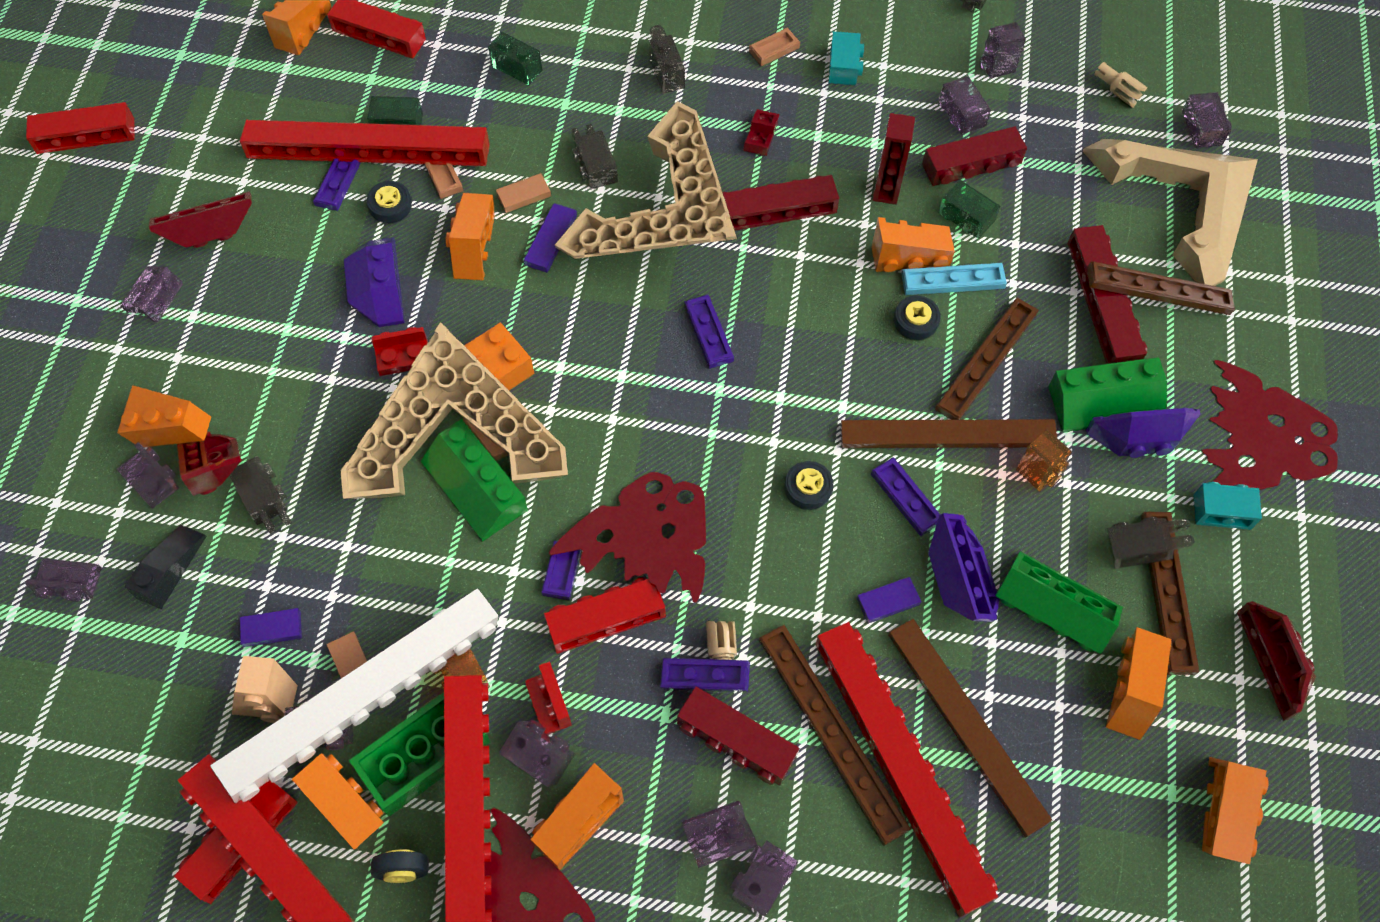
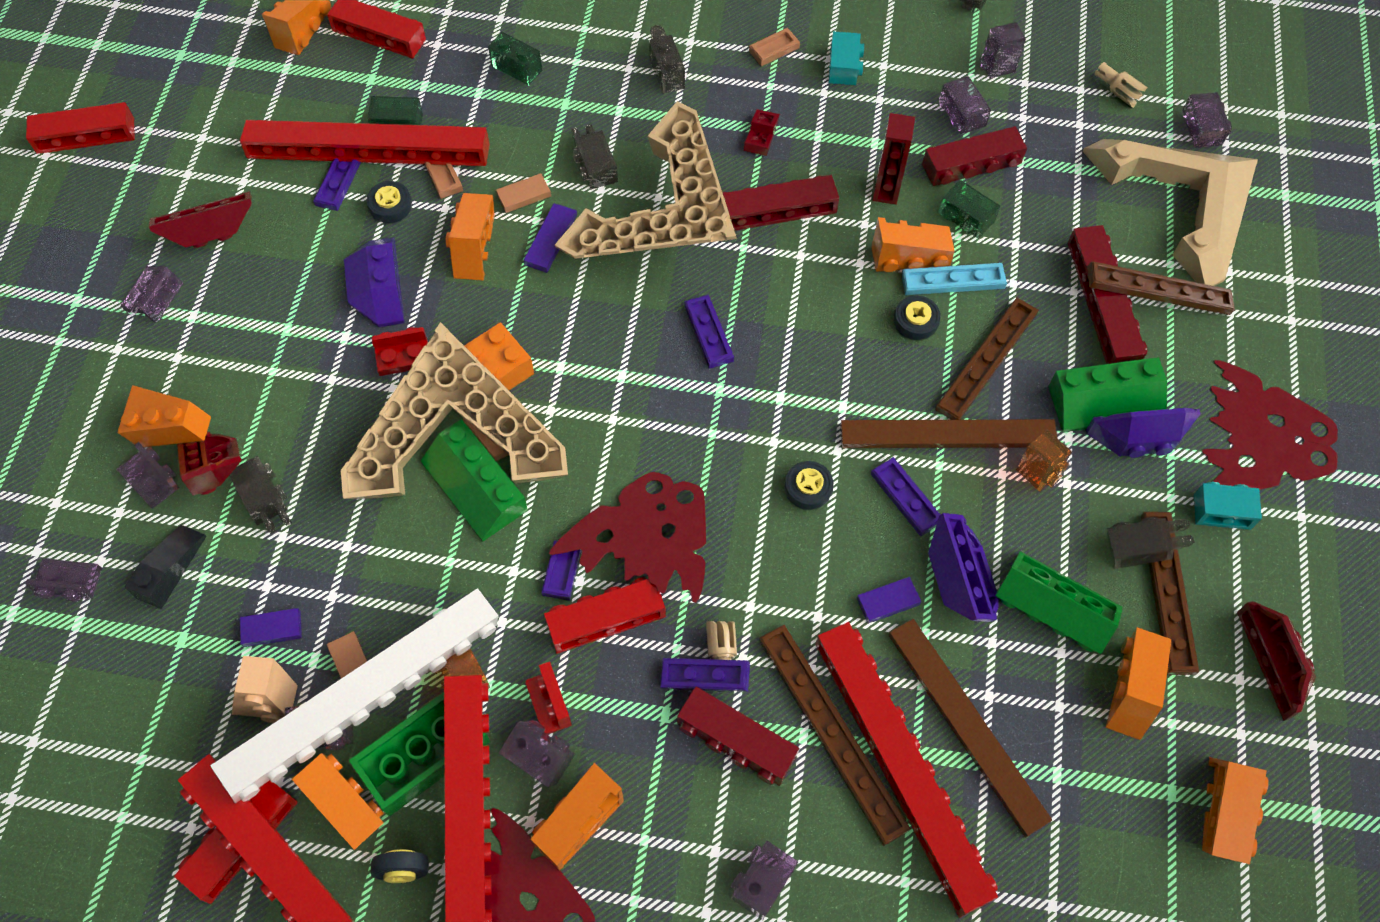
(718, 834): clear purple bracket -> none

